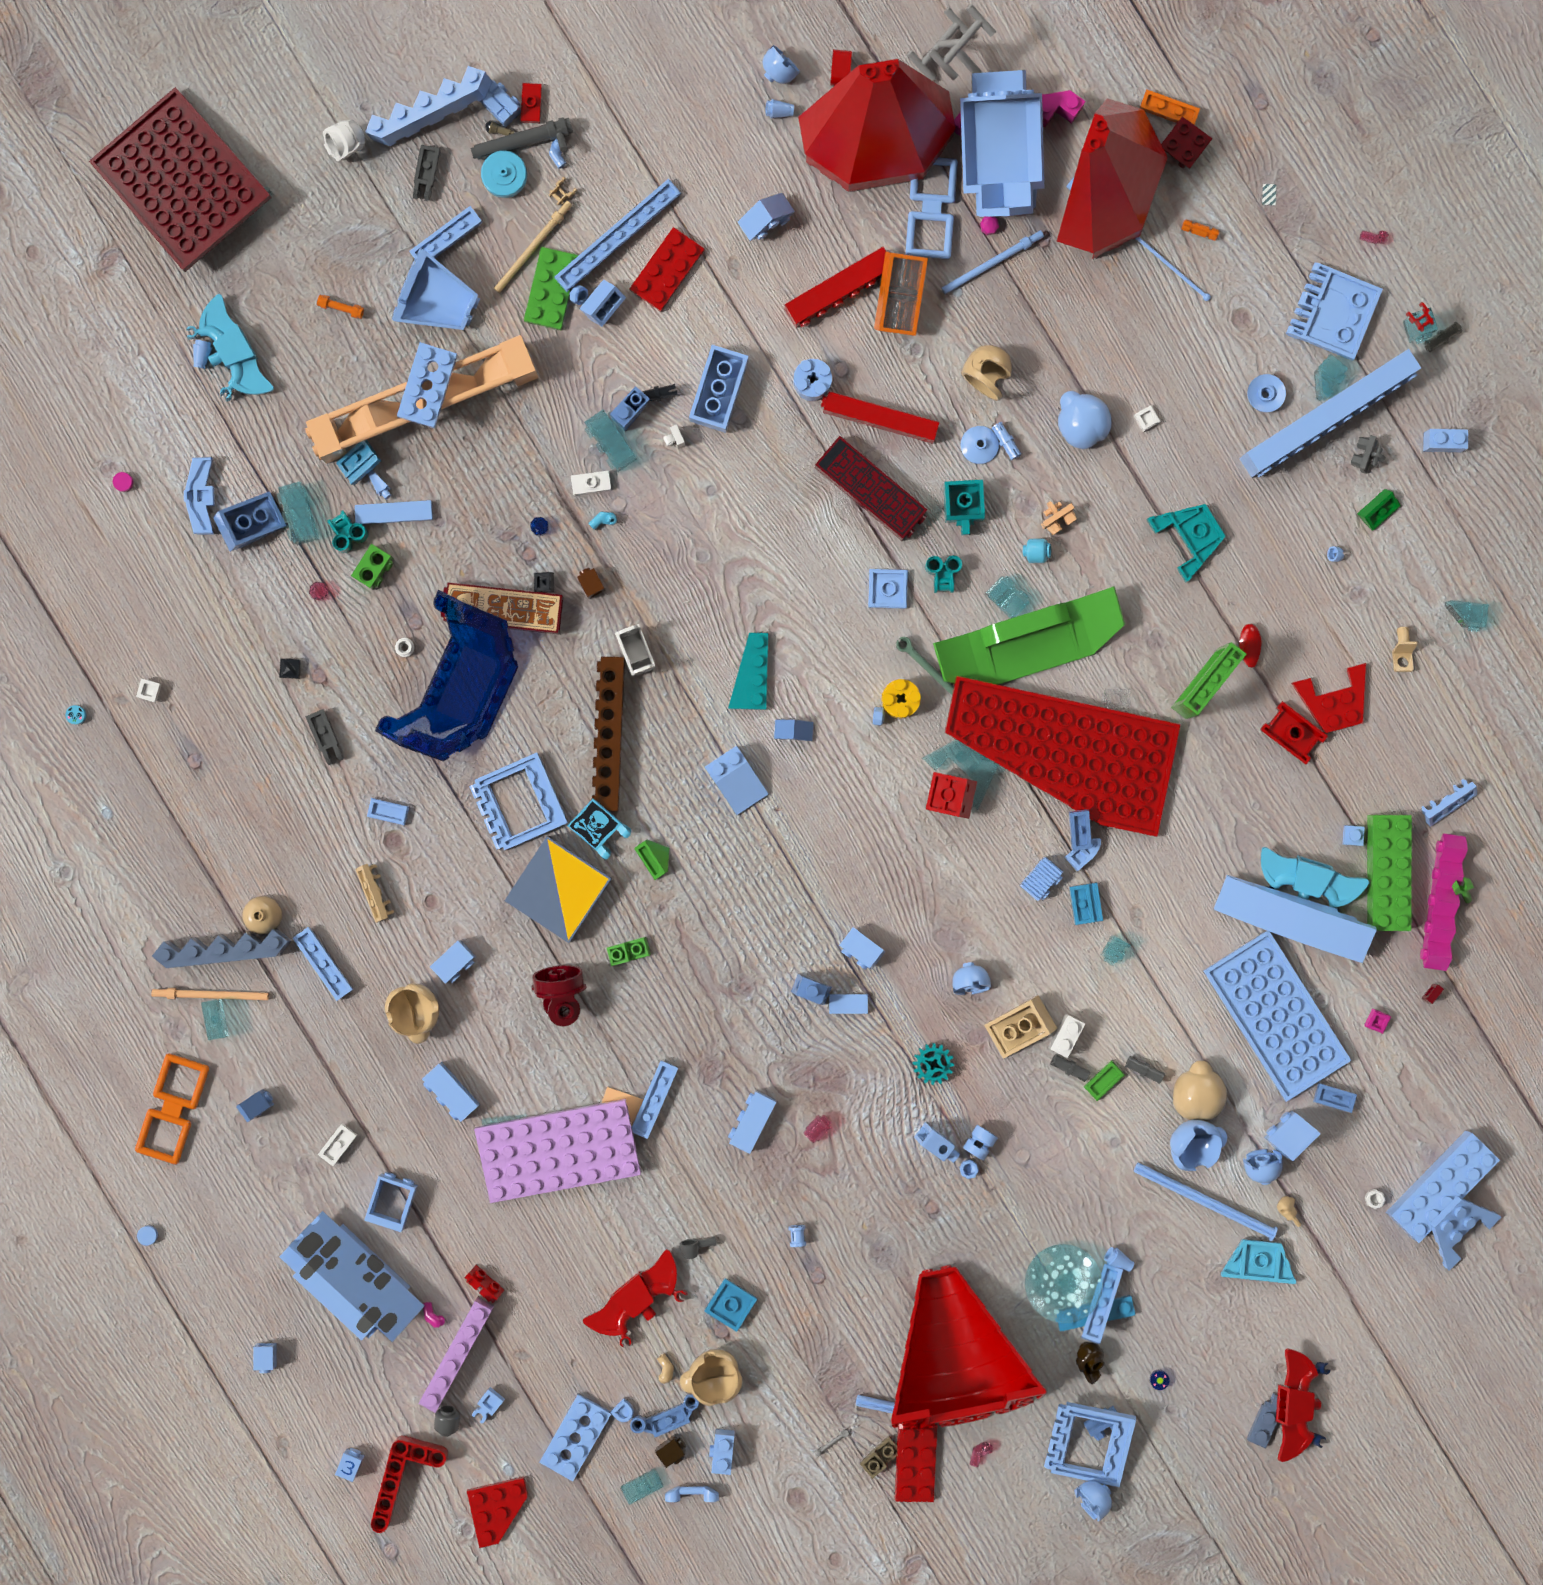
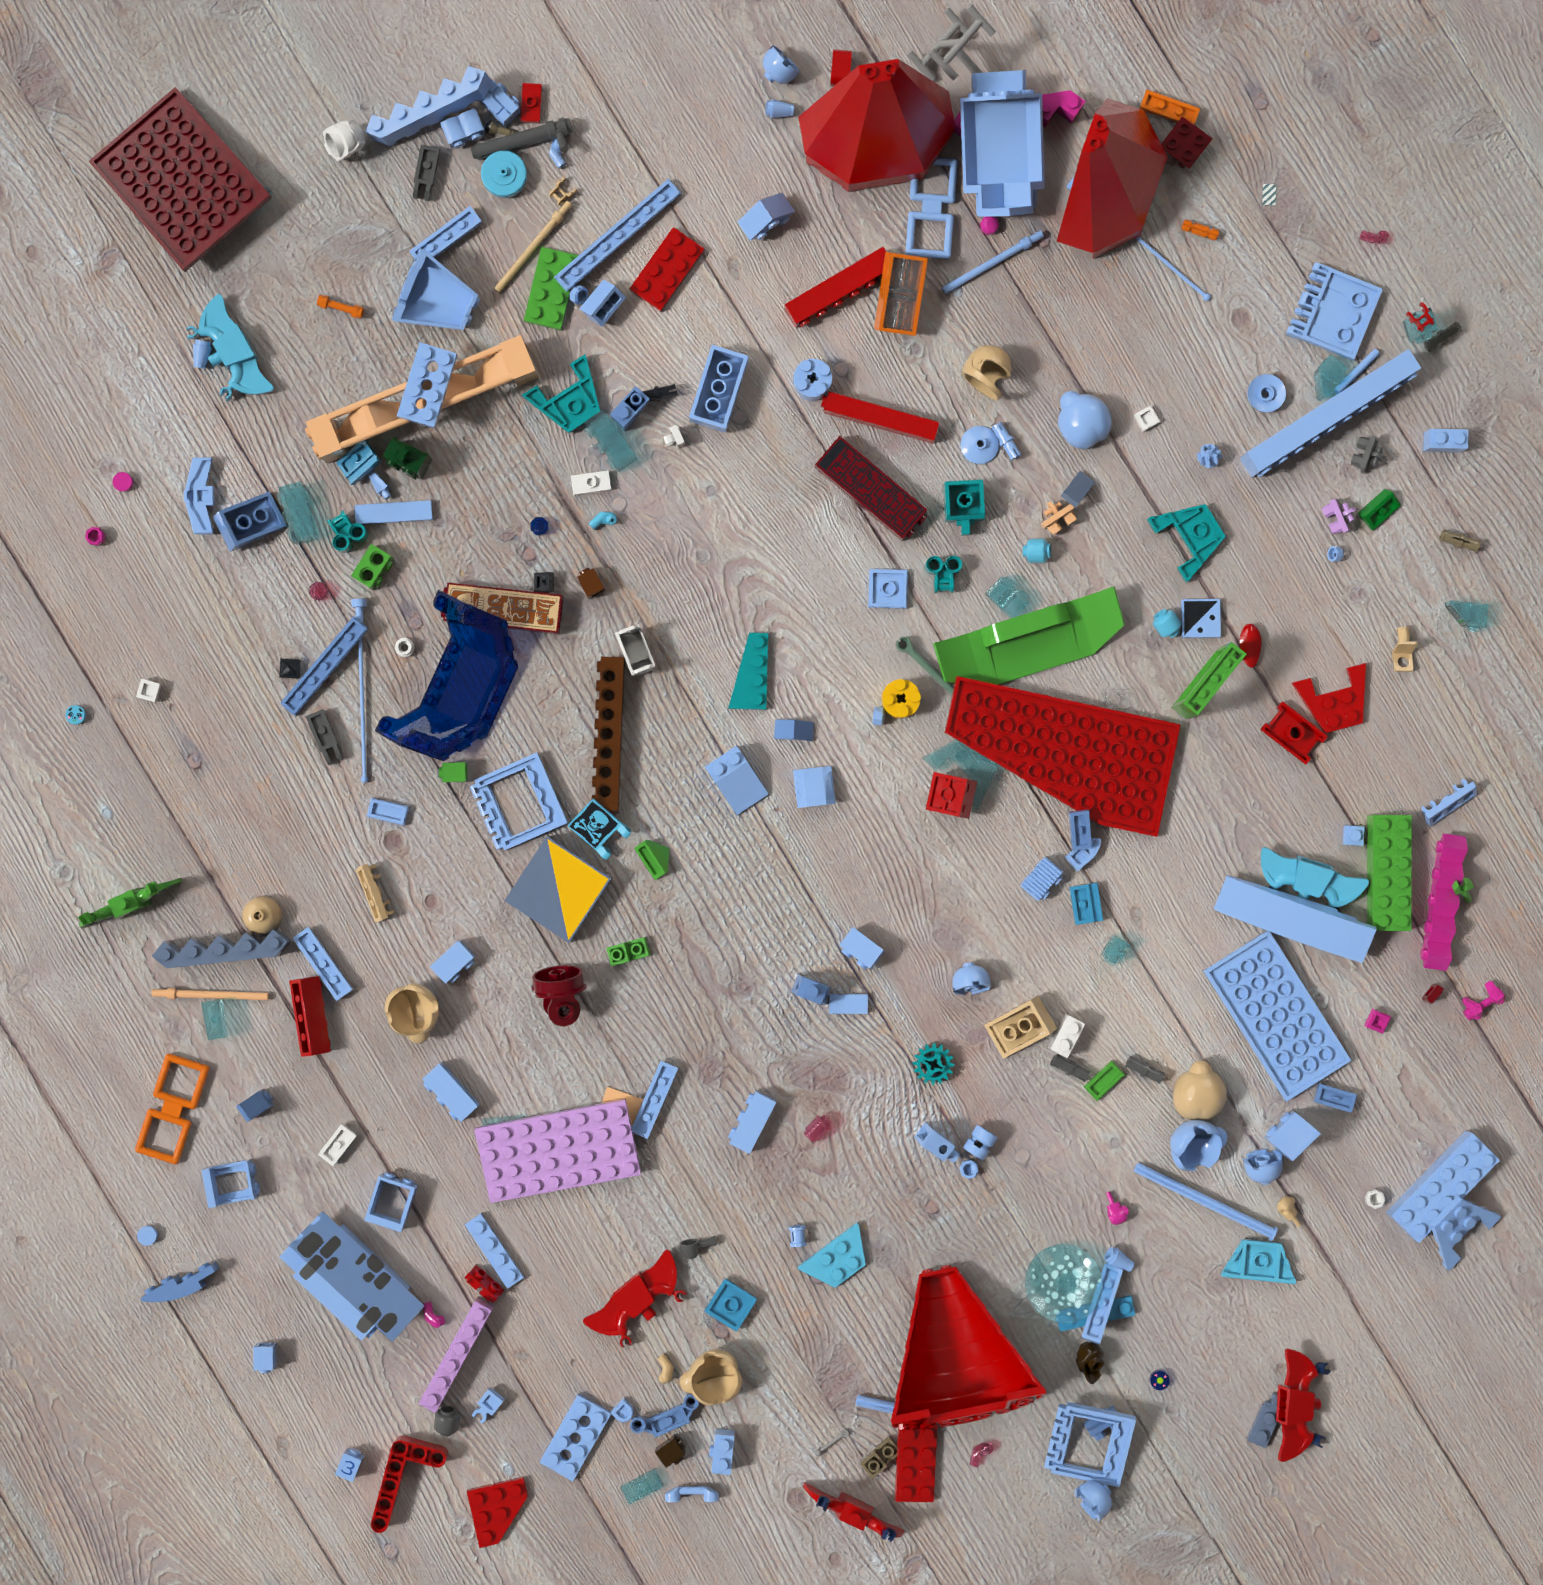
(95, 536): none -> dark pink tile
(126, 903): none -> bright green torso
(176, 1288): none -> medium blue slope
(211, 1190): none -> light blue panel
(310, 1016): none -> red brick
(324, 666): none -> medium blue tile
(358, 604): none -> light blue piece
(409, 459): none -> dark green hinge
(454, 772): none -> bright green brick
(463, 128): none -> light blue brick
(494, 1250): none -> light blue plate
(574, 404): none -> teal wing
(814, 786): none -> light blue slope
(837, 1259): none -> medium azure wing
(854, 1512): none -> red torso
(1077, 489): none -> sand blue tile
(1116, 1212): none -> dark pink piece
(1167, 623): none -> medium azure head
(1200, 618): none -> tile
(1209, 455): none -> light blue gear
(1334, 508): none -> lavender hips
(1356, 371): none -> light blue bar
(1459, 540): none -> dark tan pin
(1474, 1009): none -> dark pink piece

